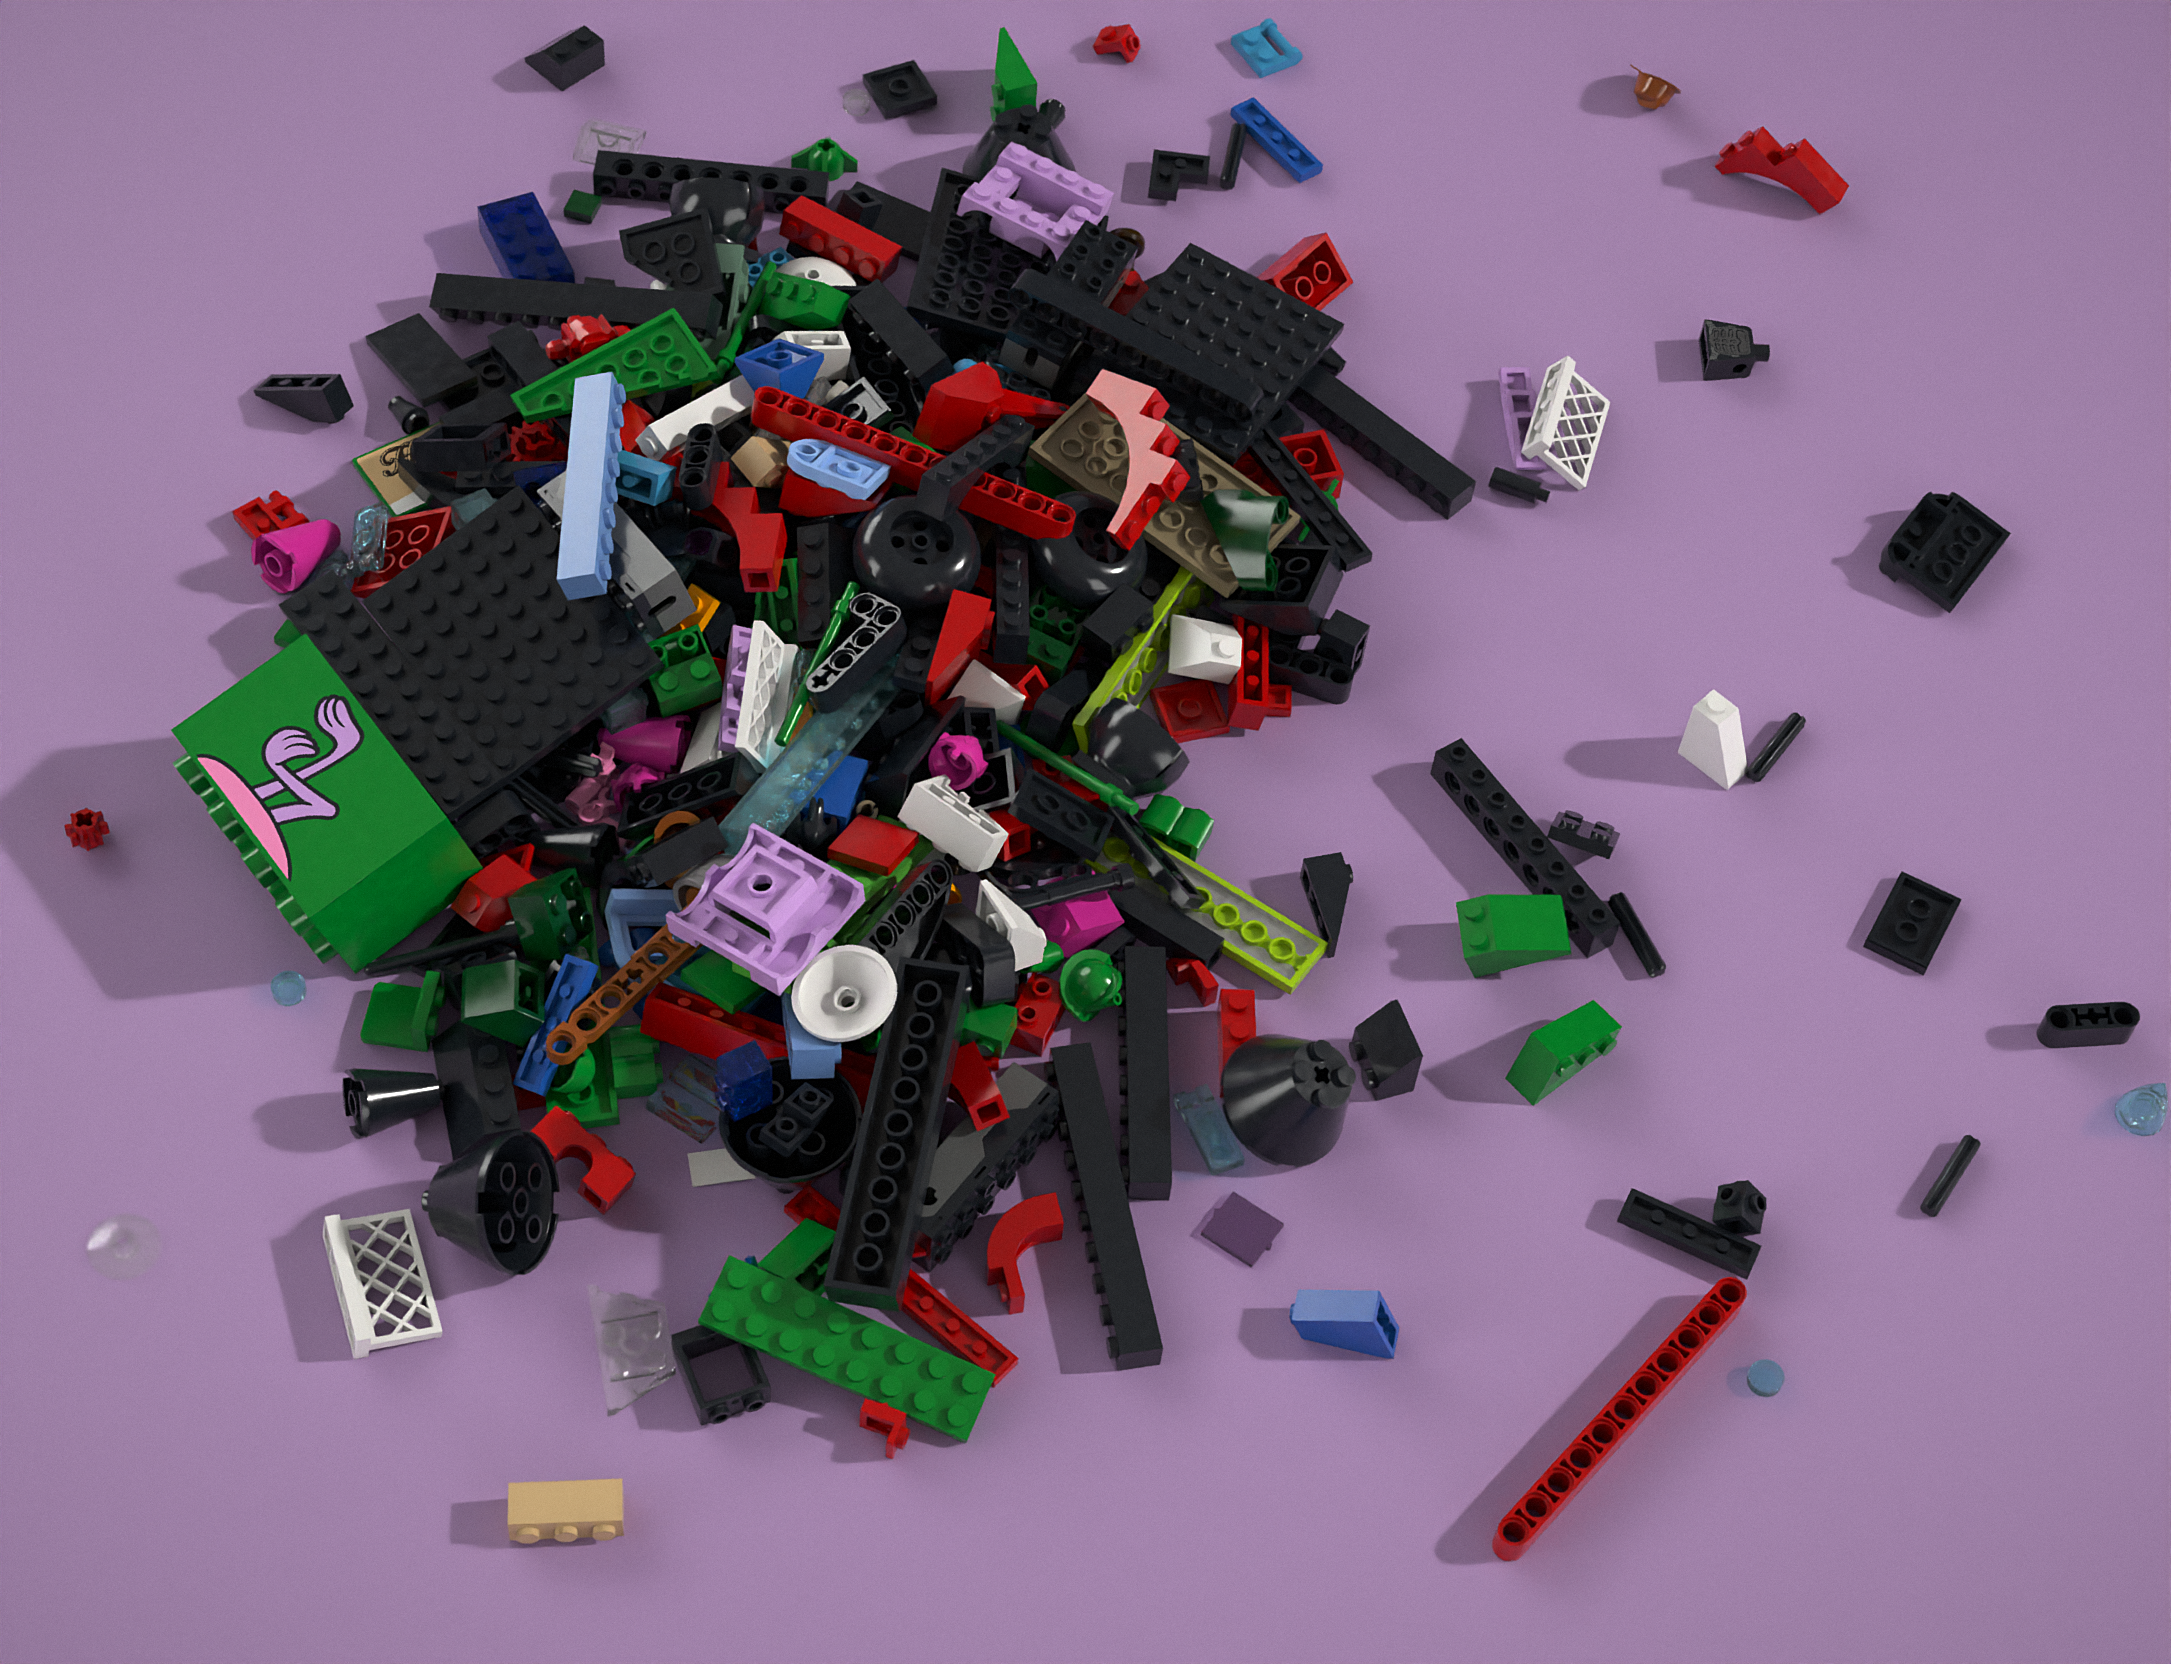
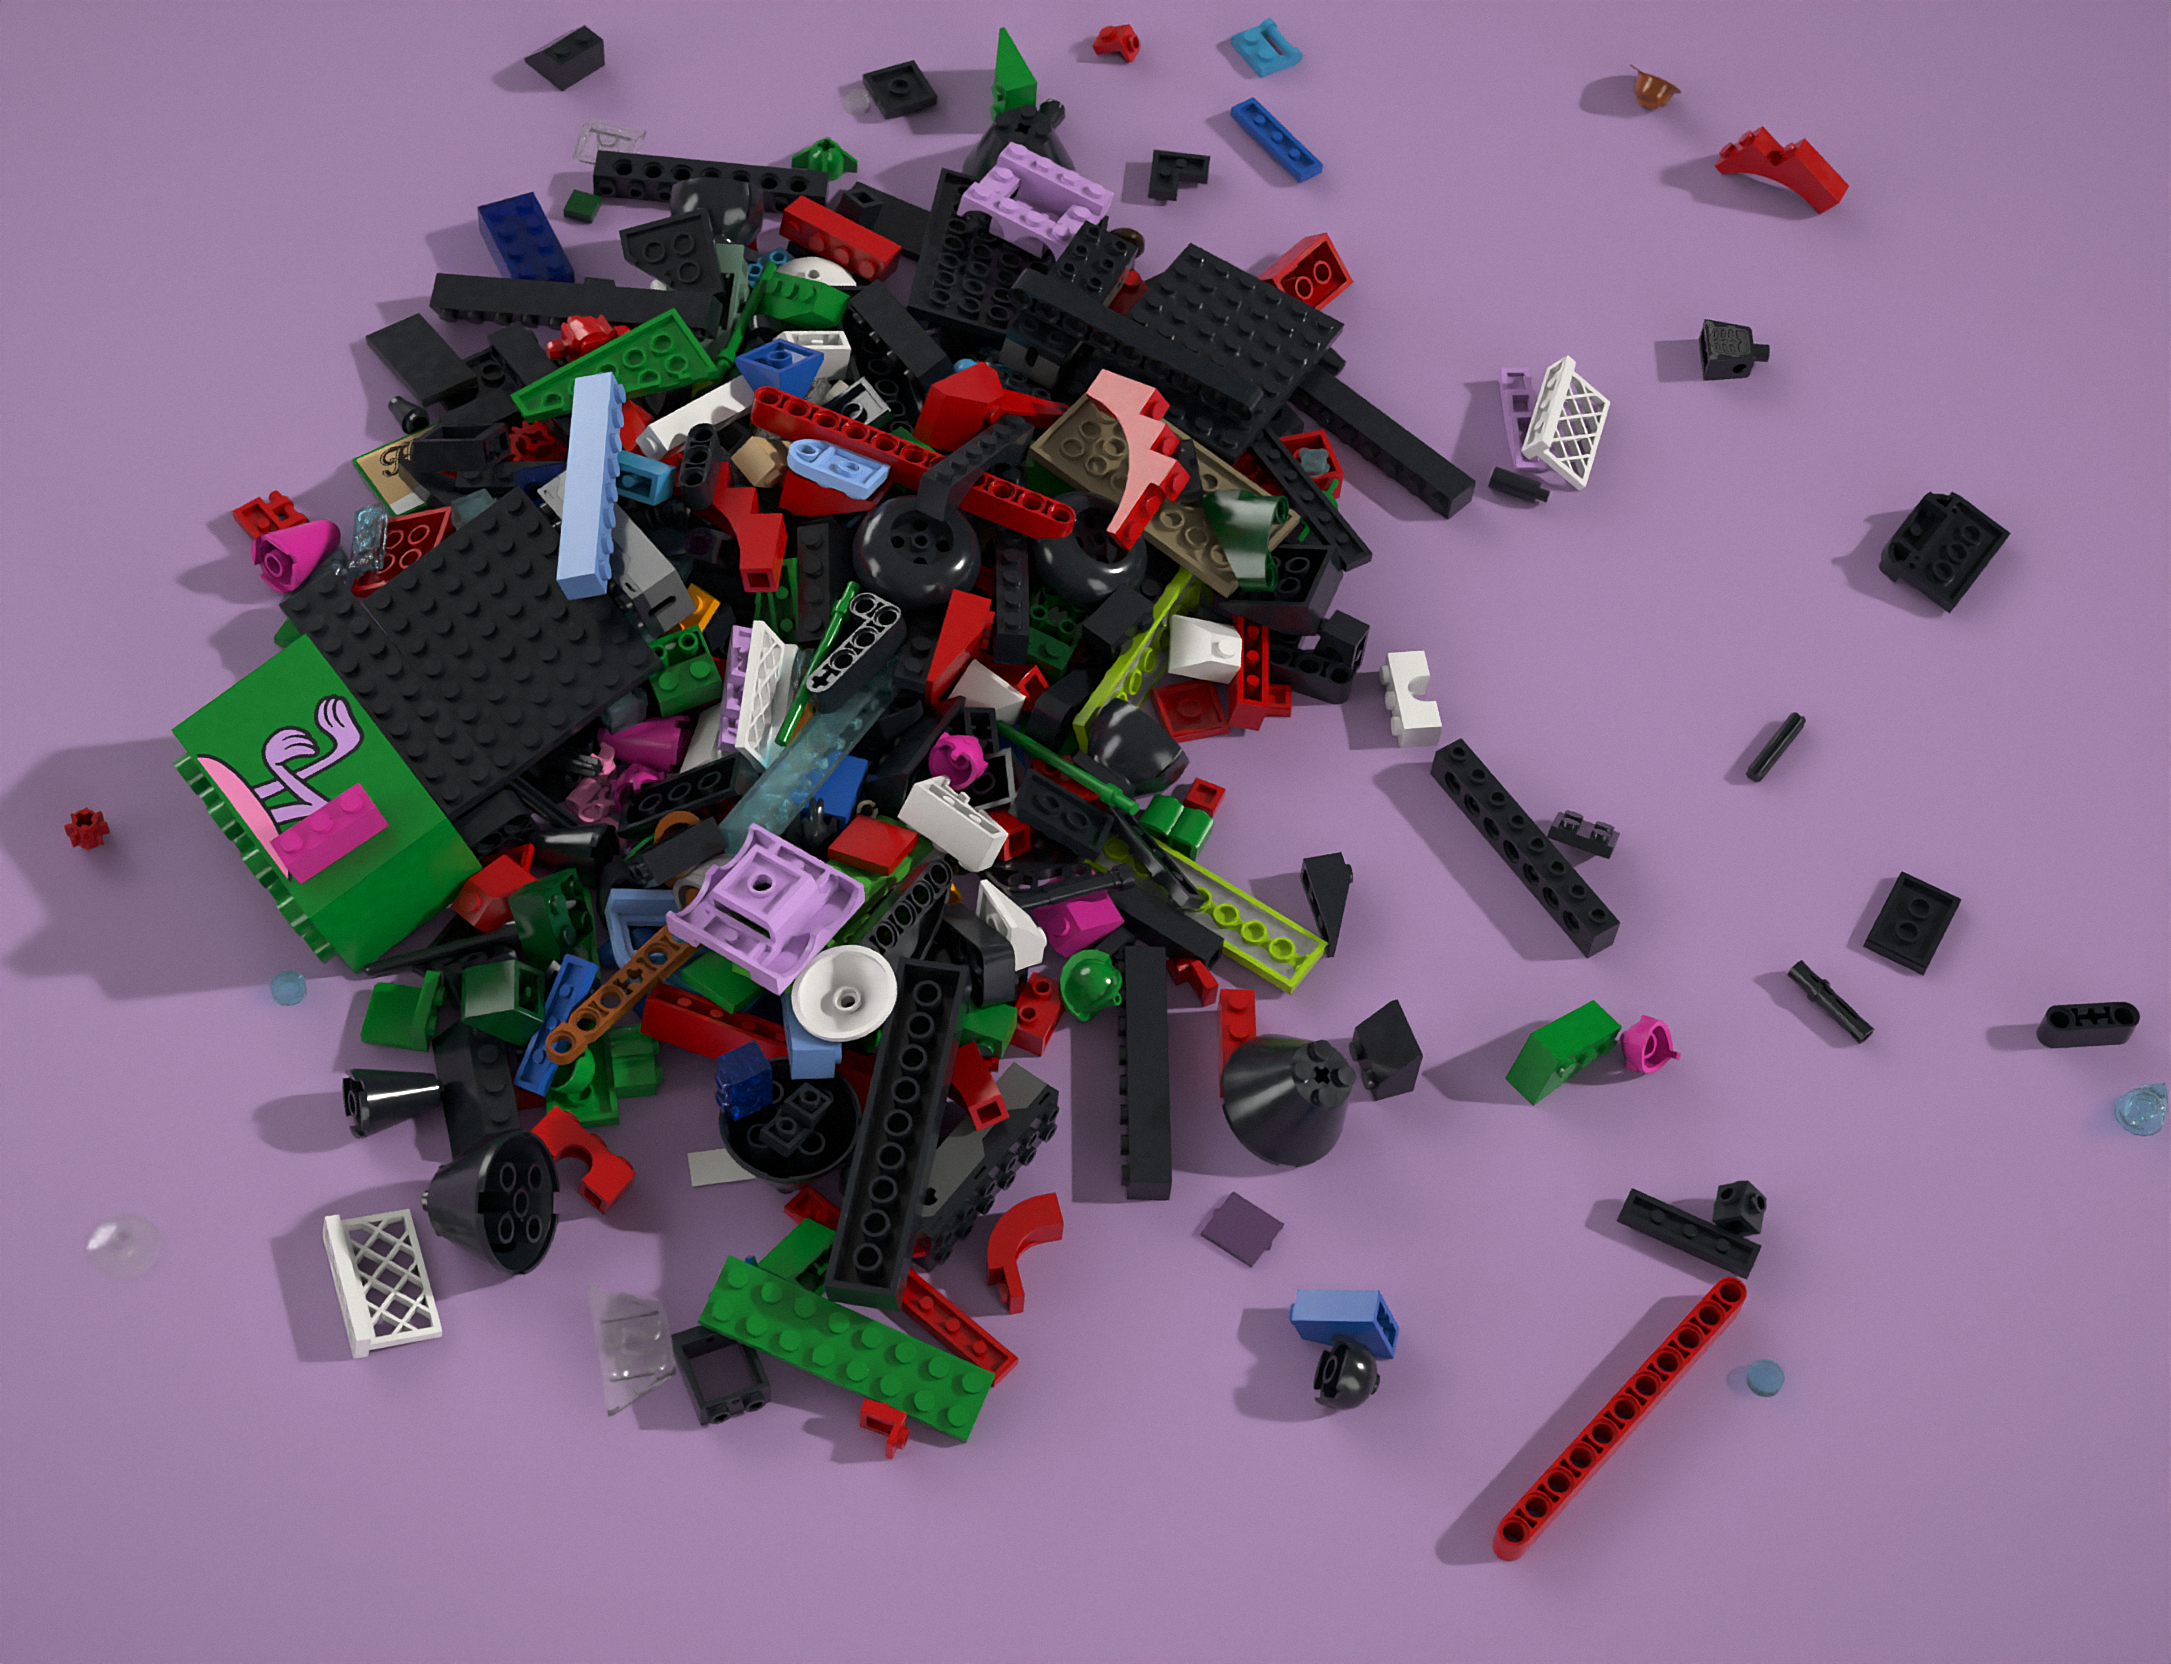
(308, 395): black slope -> none
(329, 833): none -> dark pink brick
(565, 1510): tan brick -> none
(688, 1099): clear light blue slope -> none
(1051, 960): green cone -> none
(1104, 1209): black brick -> none
(1204, 796): none -> red tile
(1209, 1130): clear light blue plate -> none
(1233, 156): black axle -> none
(1314, 461): none -> clear light blue plate
(1346, 1374): none -> black cylinder
(1413, 721): none -> white arch
(1511, 931): green slope -> none
(1637, 934): black axle -> none
(1647, 1045): none -> dark pink helmet
(1715, 740): white slope -> none
(1821, 993): none -> black pin
(1950, 1176): black axle -> none

